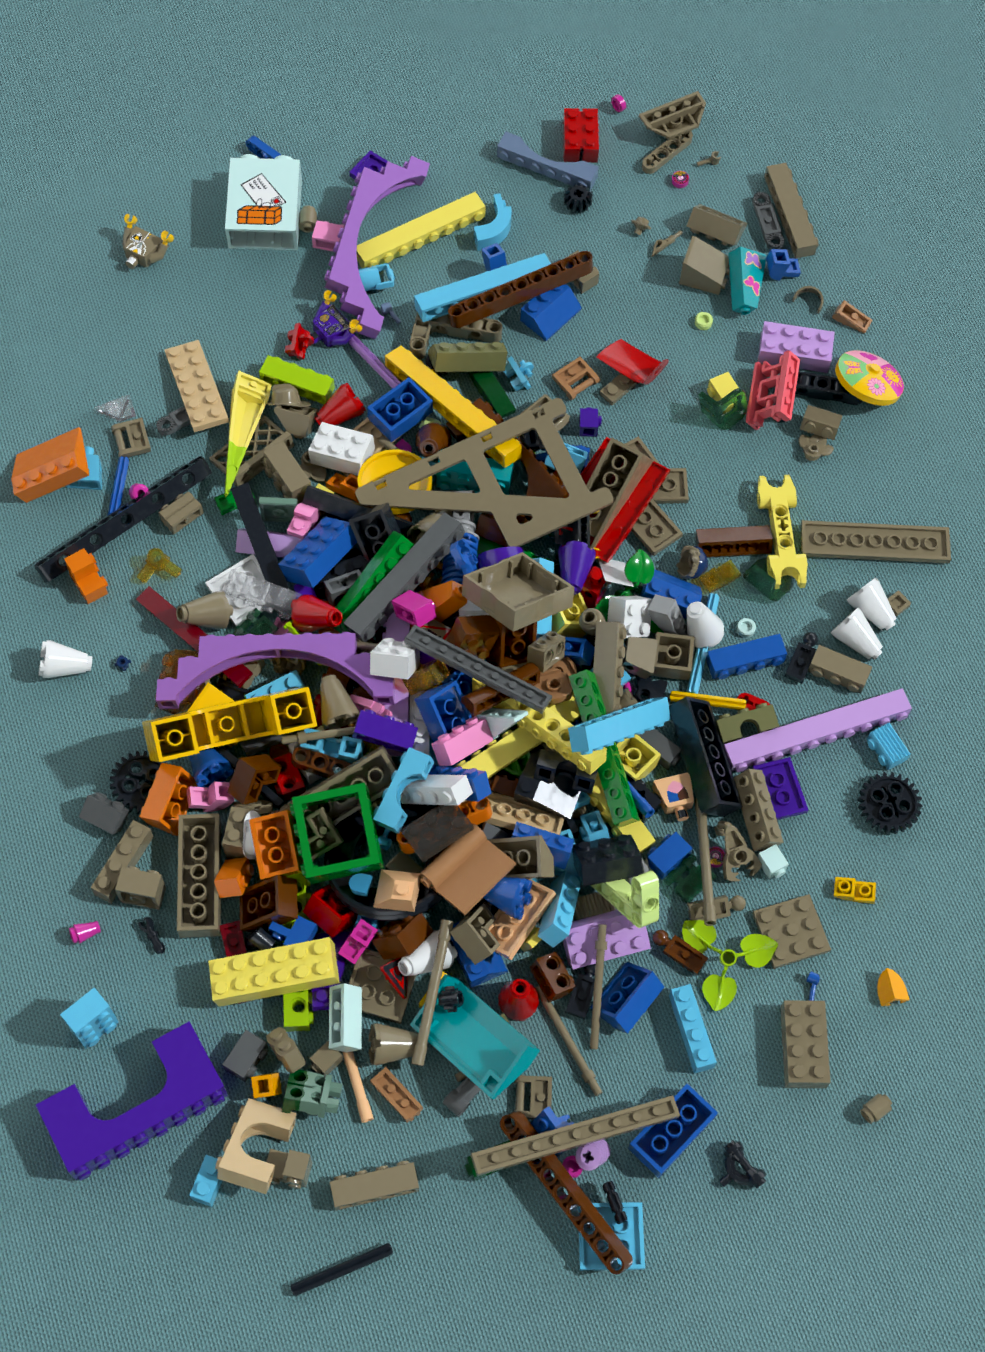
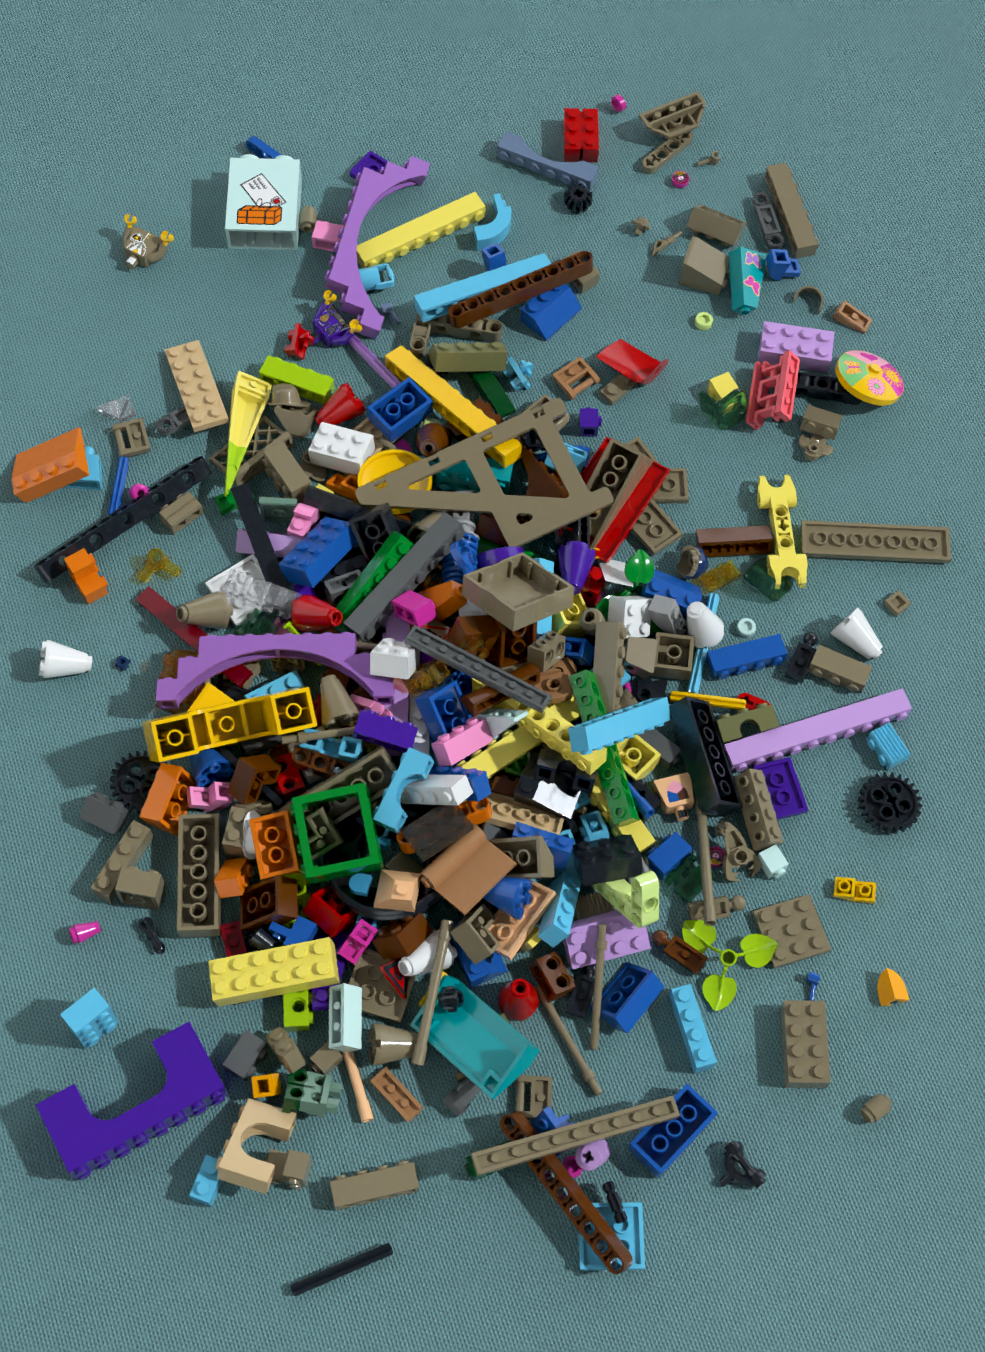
(874, 604): white cone -> none

